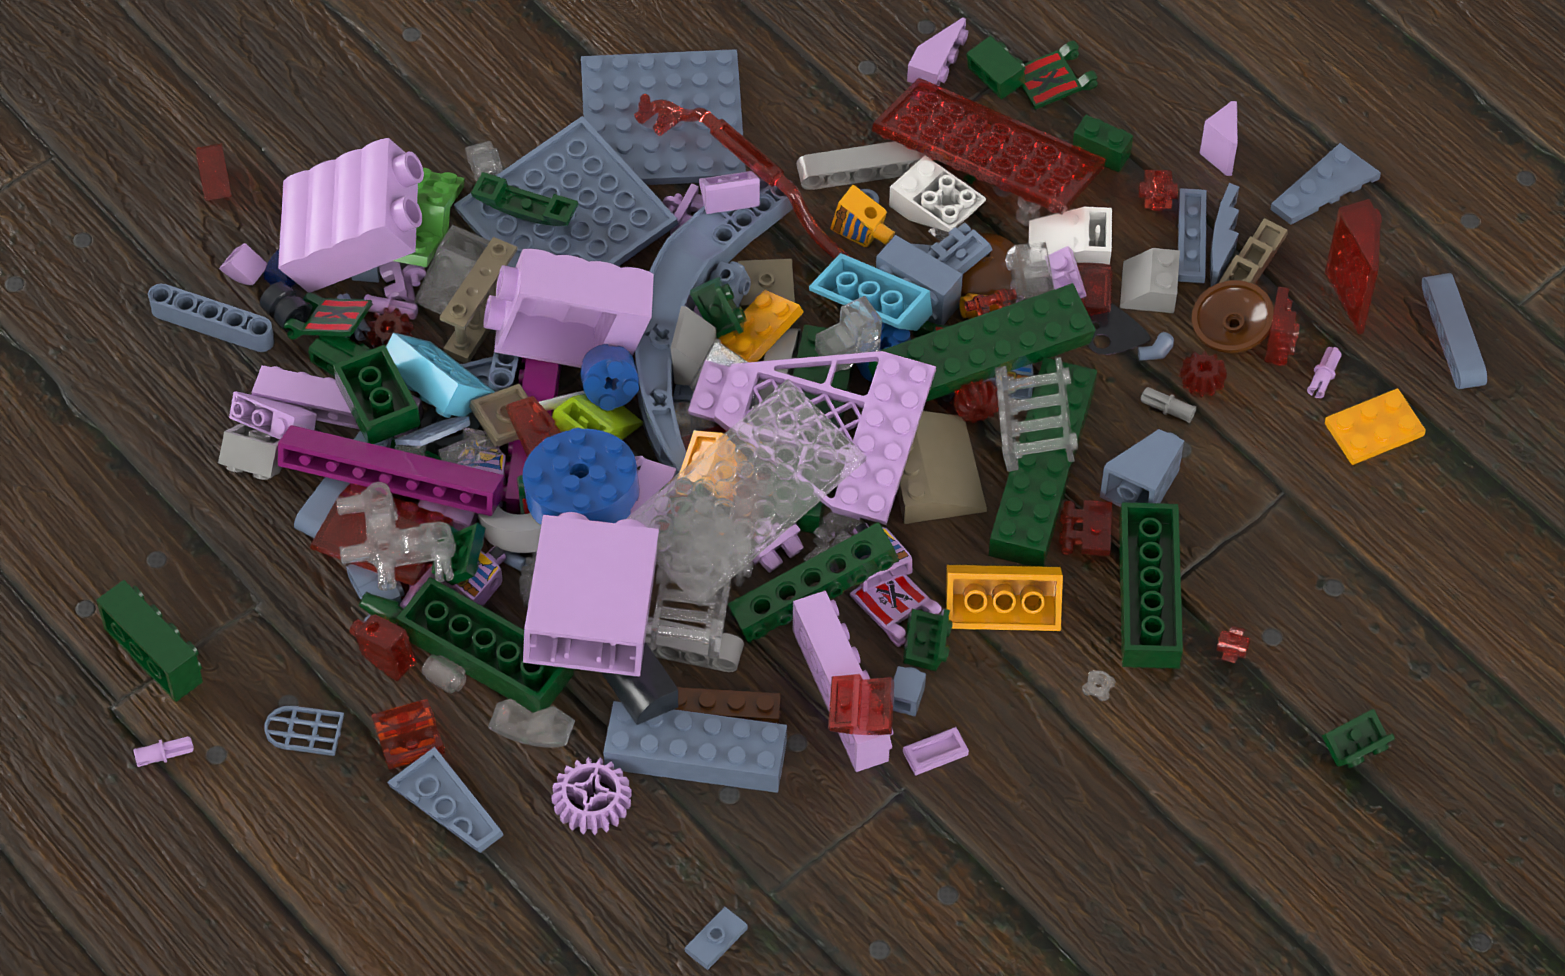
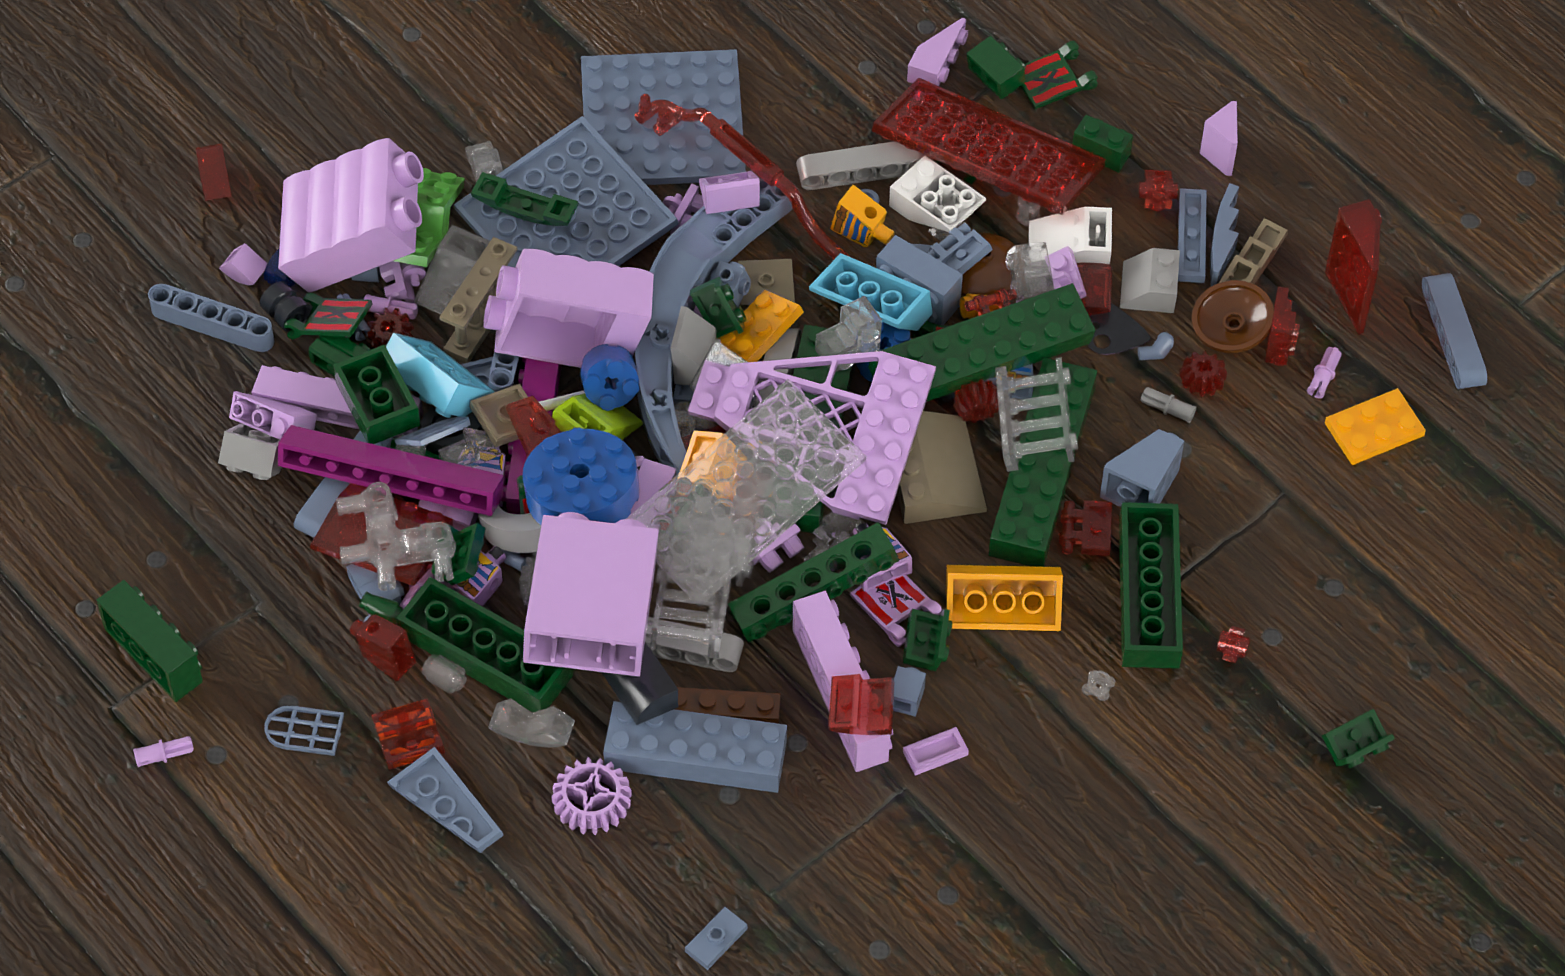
(1324, 183): sand blue wing -> none

